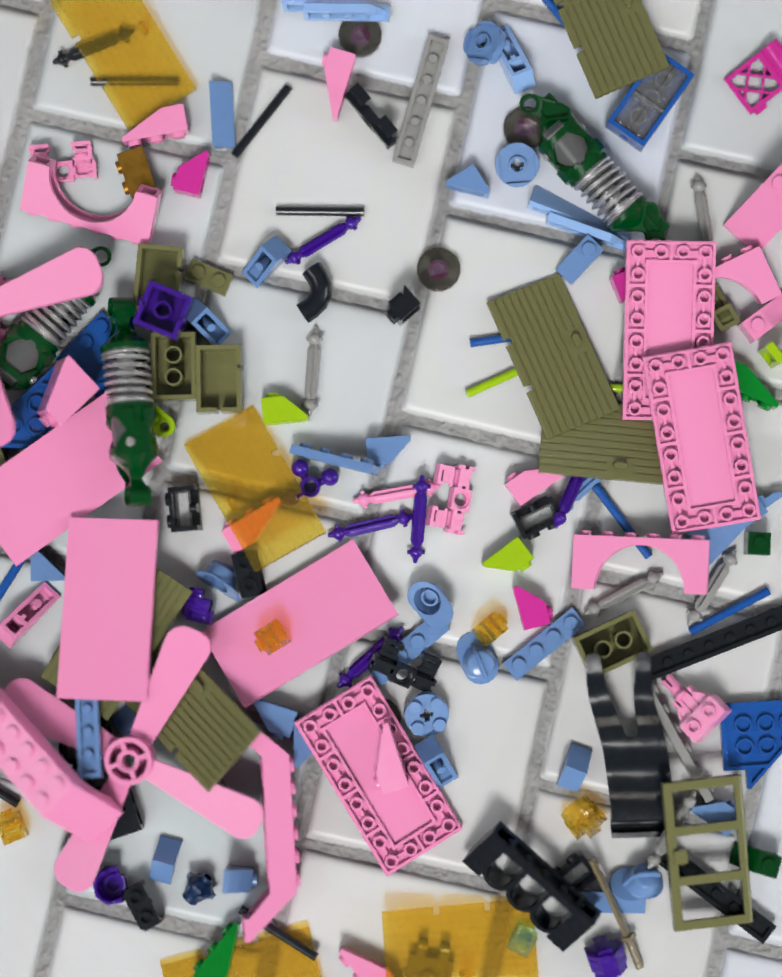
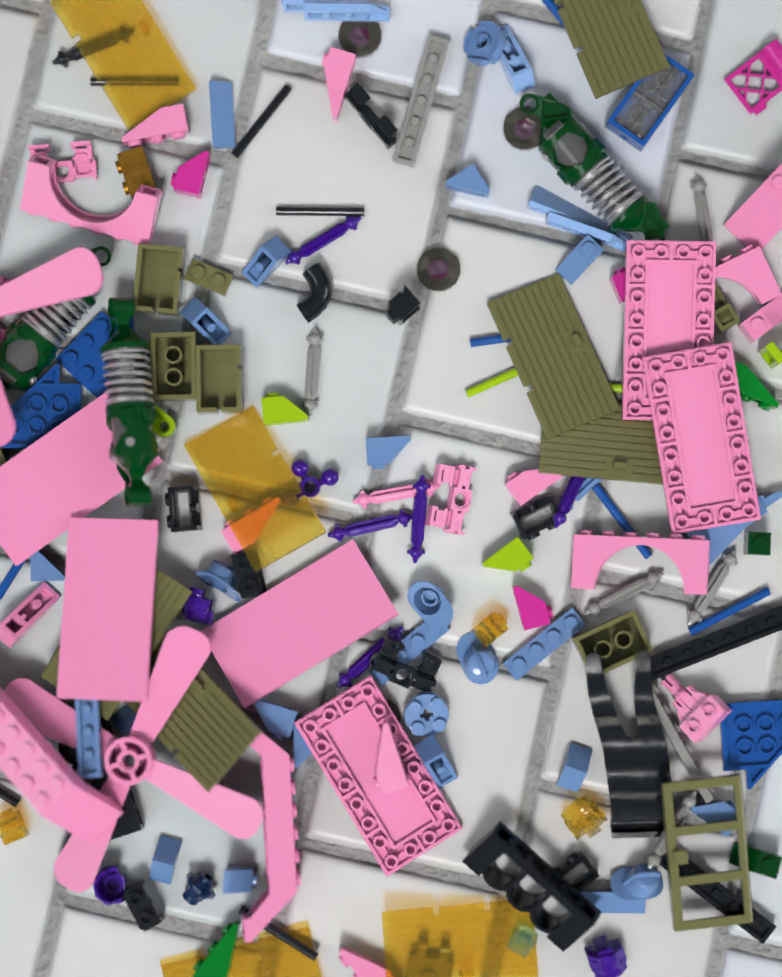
(65, 393): bright pink slope -> none
(163, 310): dark purple brick -> none
(271, 637): clear yellow brick -> none
(326, 456): medium blue plate -> none
(526, 172): medium blue plate -> none
(627, 936): dark tan sword -> none

